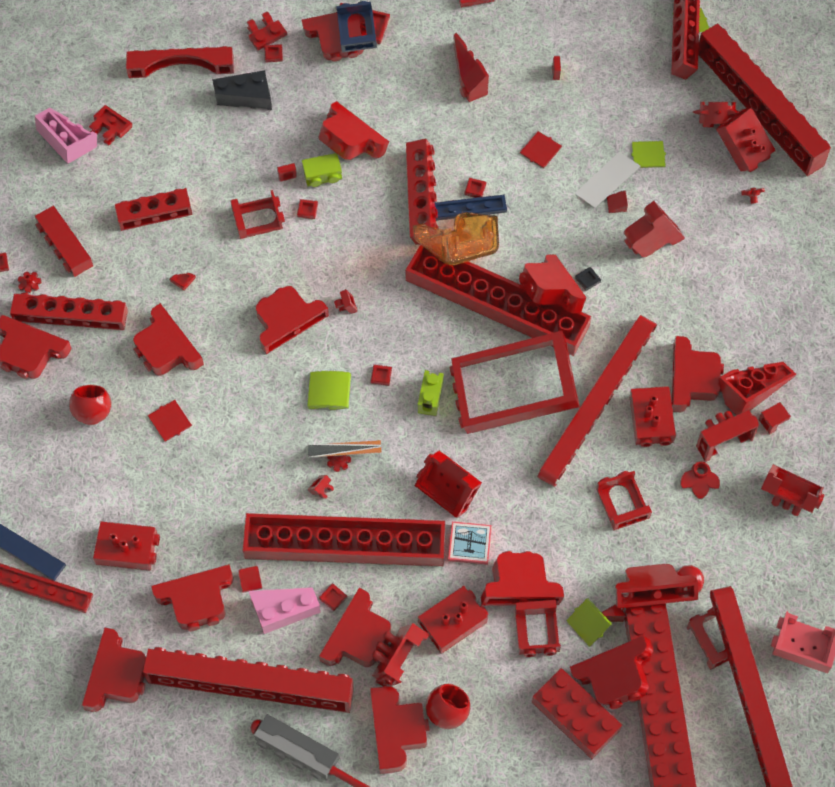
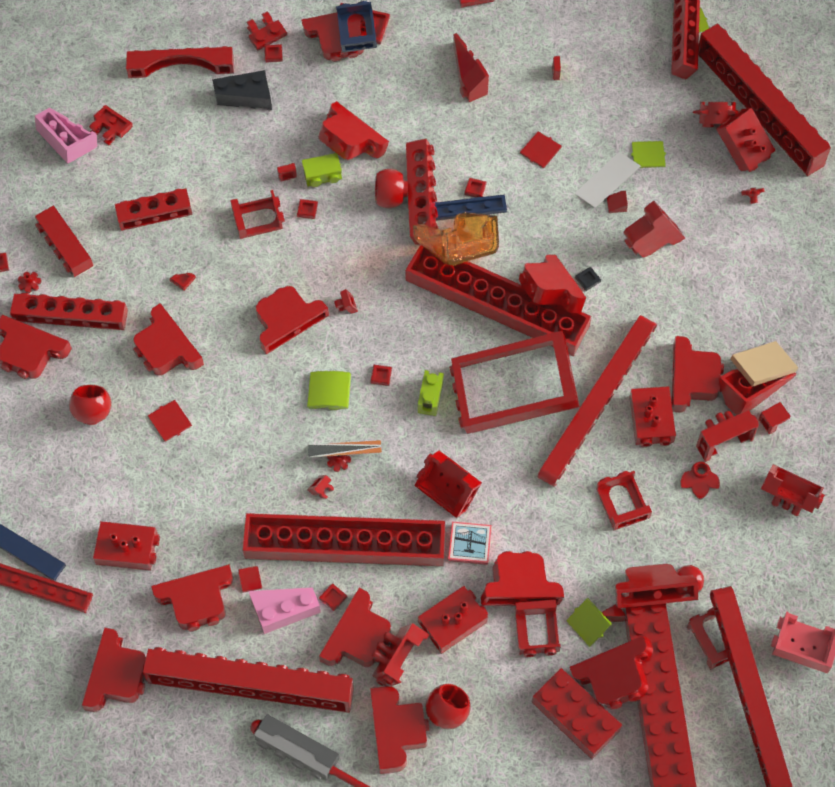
(390, 188): none -> red wheel
(764, 363): none -> tan tile

